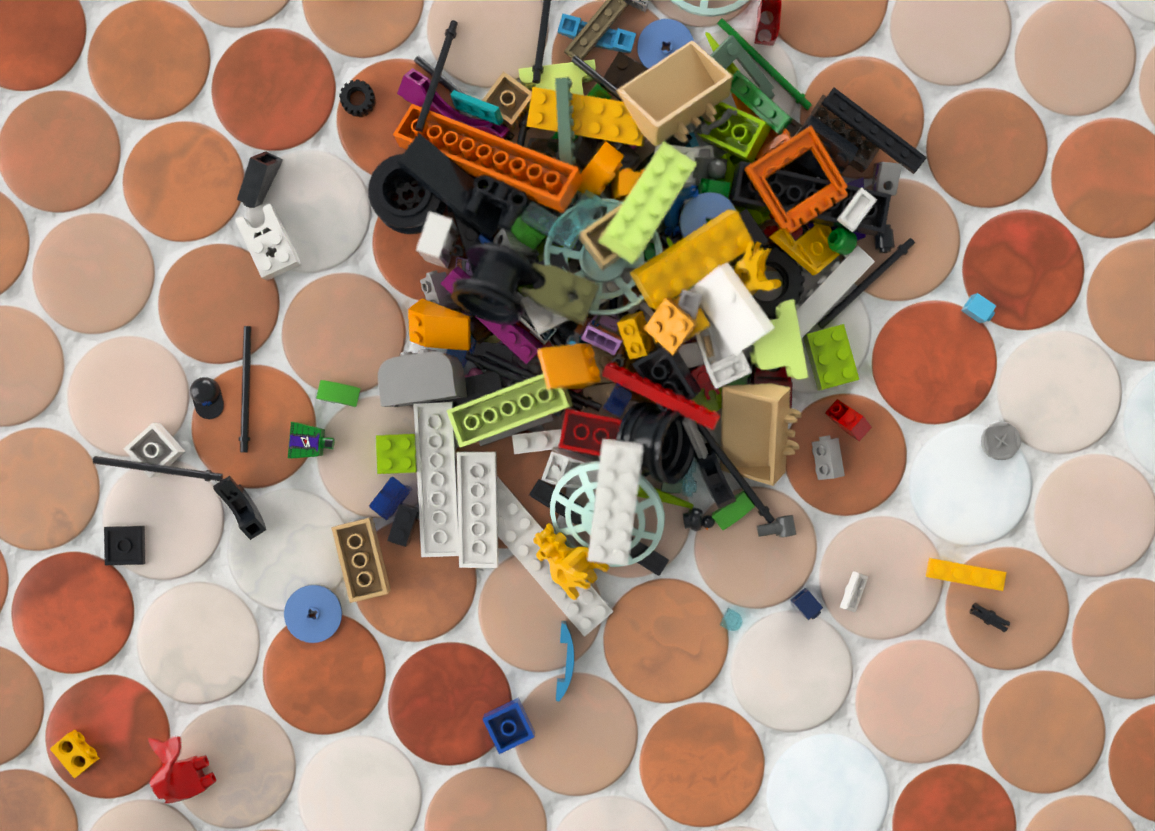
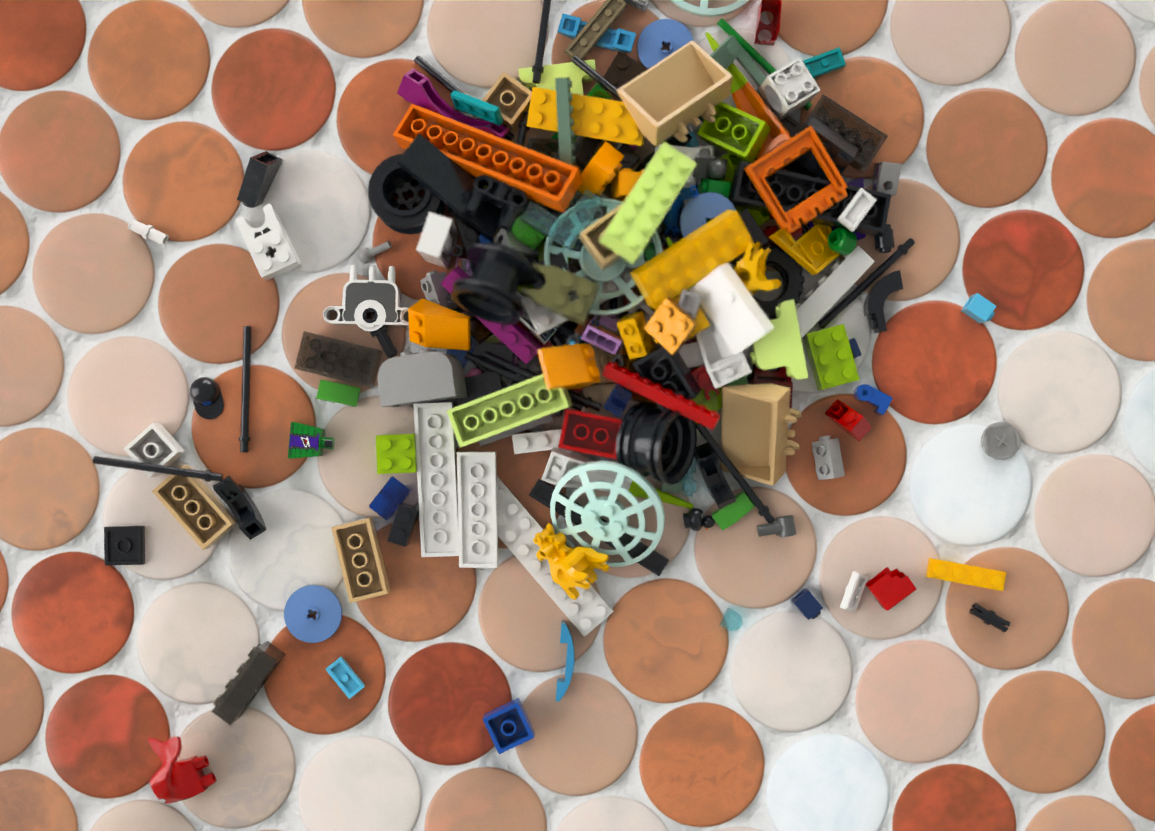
(71, 757): yellow brick -> none
(148, 232): none -> white pin
(195, 508): none -> tan brick
(248, 682): none -> clear smoke brick
(338, 359): none -> clear smoke brick
(345, 677): none -> medium azure plate
(352, 87): black tyre -> none
(366, 255): none -> light grey bar
(372, 296): none -> piece
(450, 34): black bar -> none
(615, 502): white brick -> none
(695, 438): light grey axle -> none
(705, 129): dark grey piece -> none
(708, 346): tan piece -> none
(759, 103): green tile -> none
(789, 89): none -> white brick
(825, 63): none -> teal tile
(854, 348): none -> dark blue tile
(873, 130): black tile -> none
(873, 397): none -> blue leg
(876, 297): none -> black arch
(890, 587): none -> red piece

